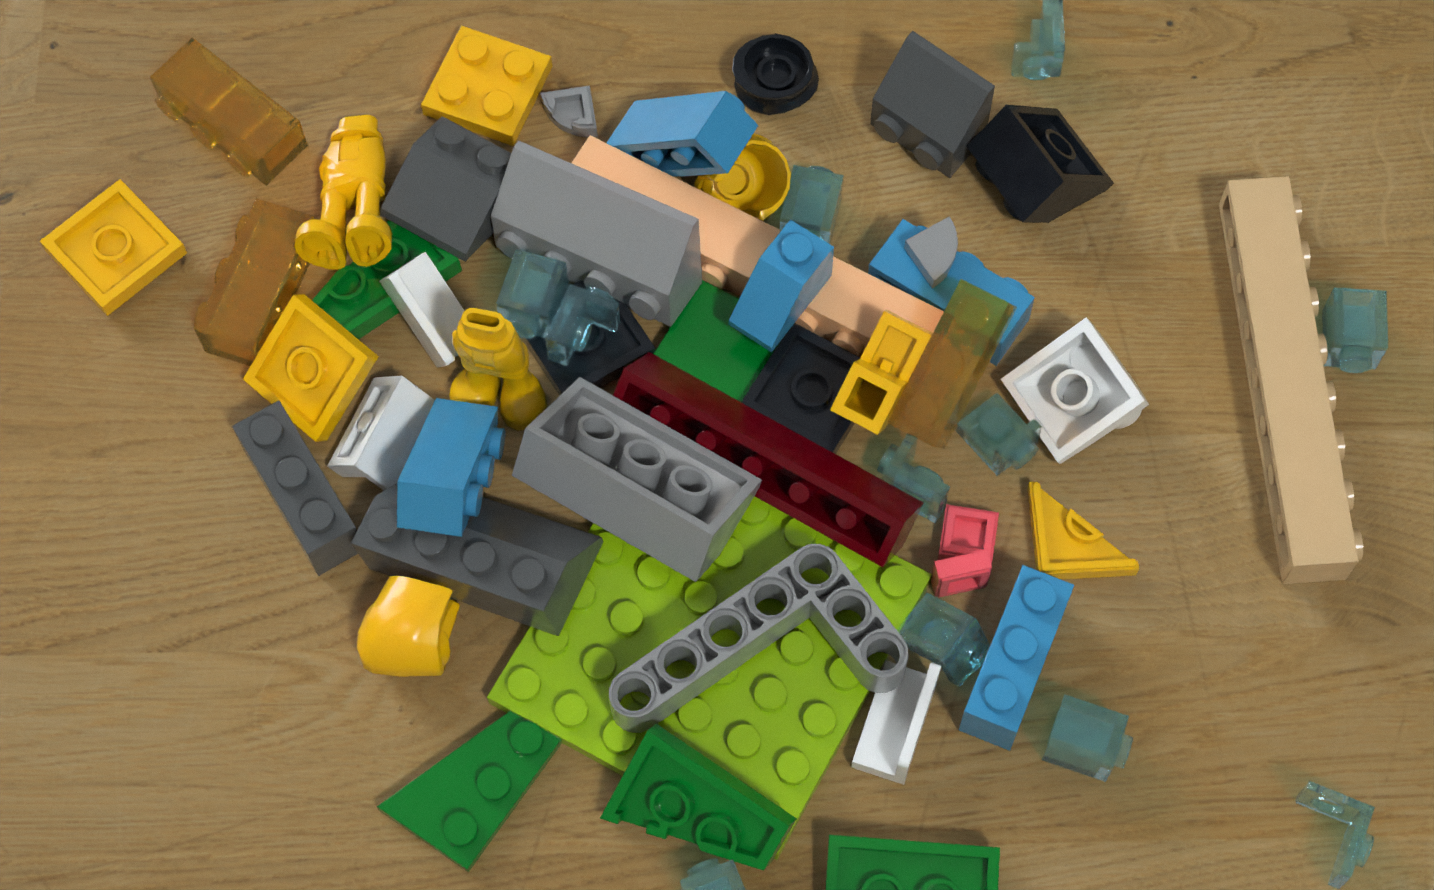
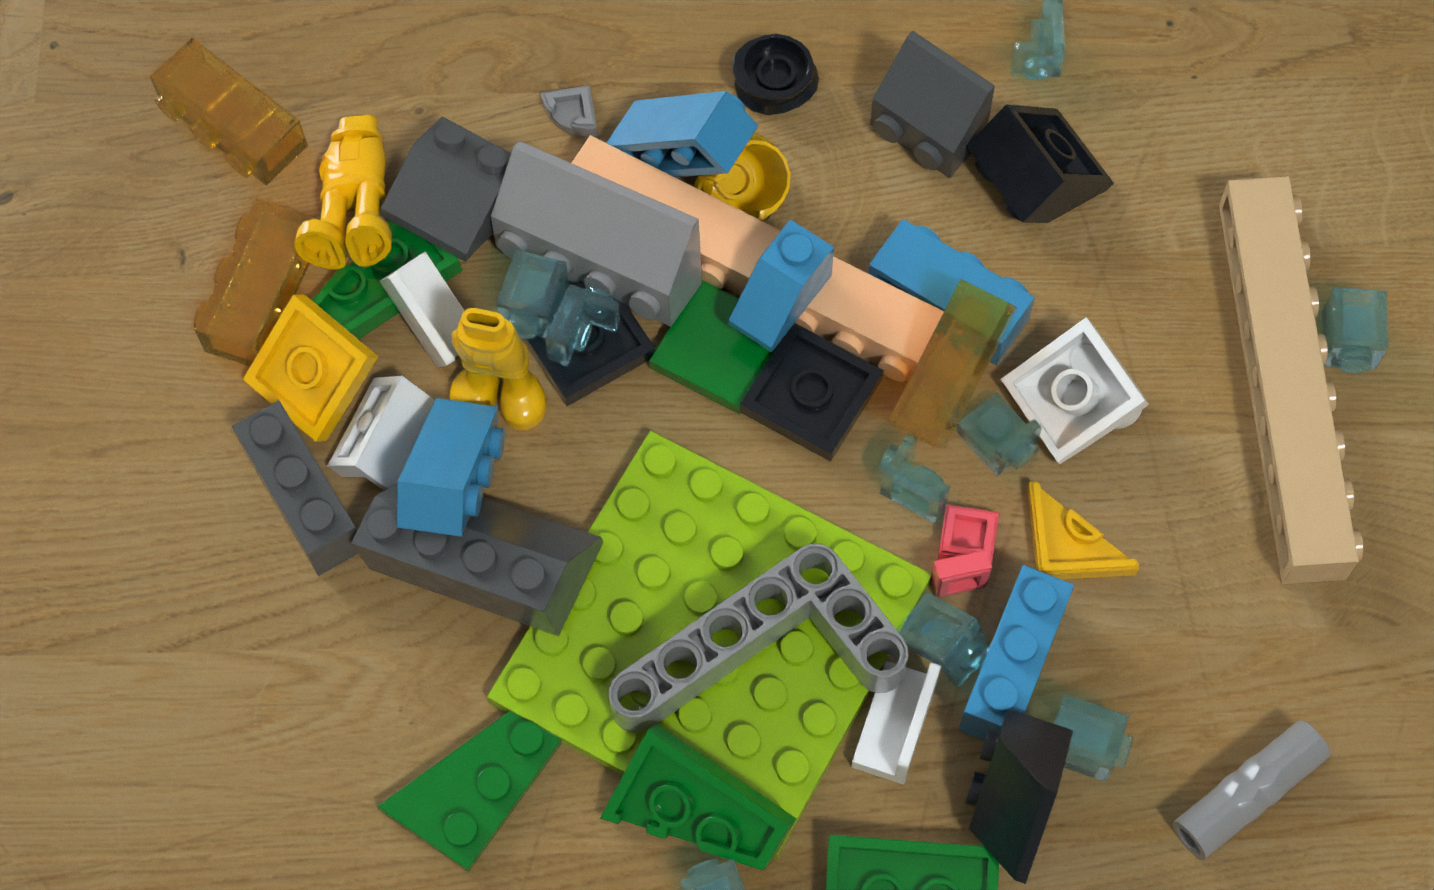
(113, 247): yellow plate -> none
(408, 629): yellow piece -> none
(487, 85): yellow plate -> none
(635, 477): light grey slope -> none
(794, 471): dark red brick -> none
(813, 200): clear light blue brick -> none
(881, 372): yellow brick -> none
(934, 250): light grey tile -> none
(1017, 789): none -> black slope
(1251, 789): none -> light grey axle
(1356, 842): clear light blue bracket -> none

